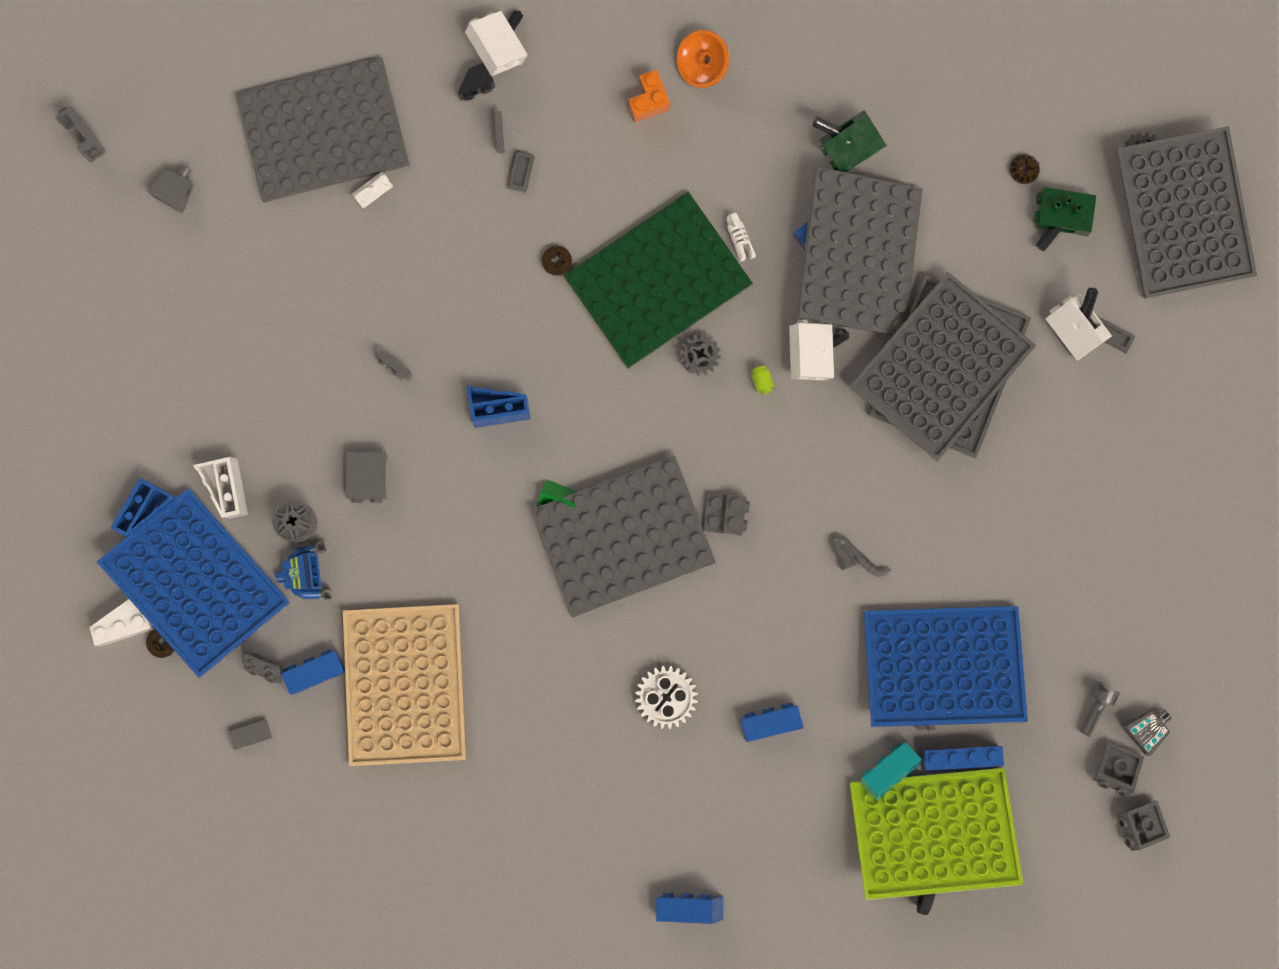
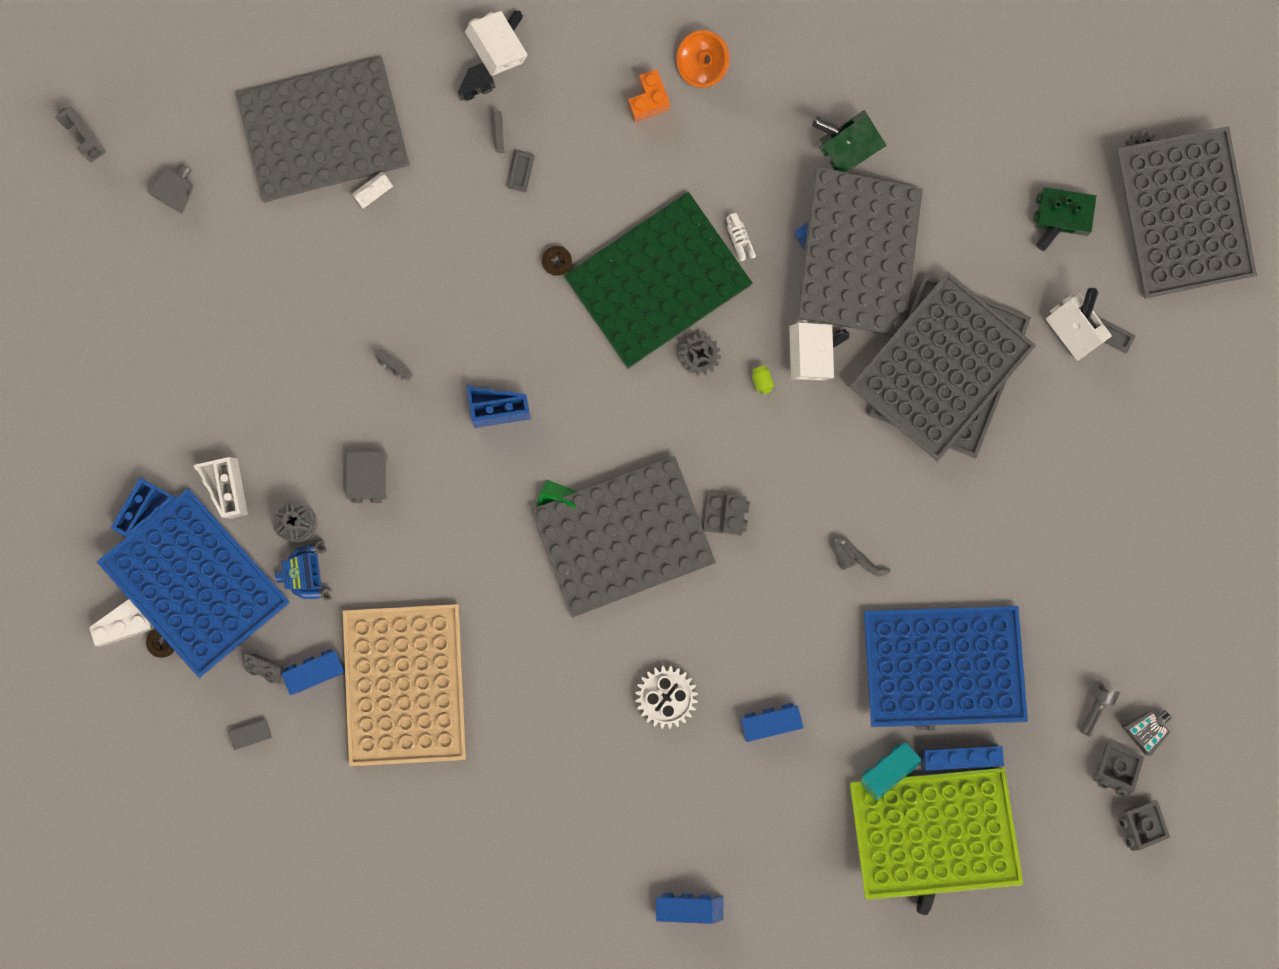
(1017, 173): dark brown gear -> none

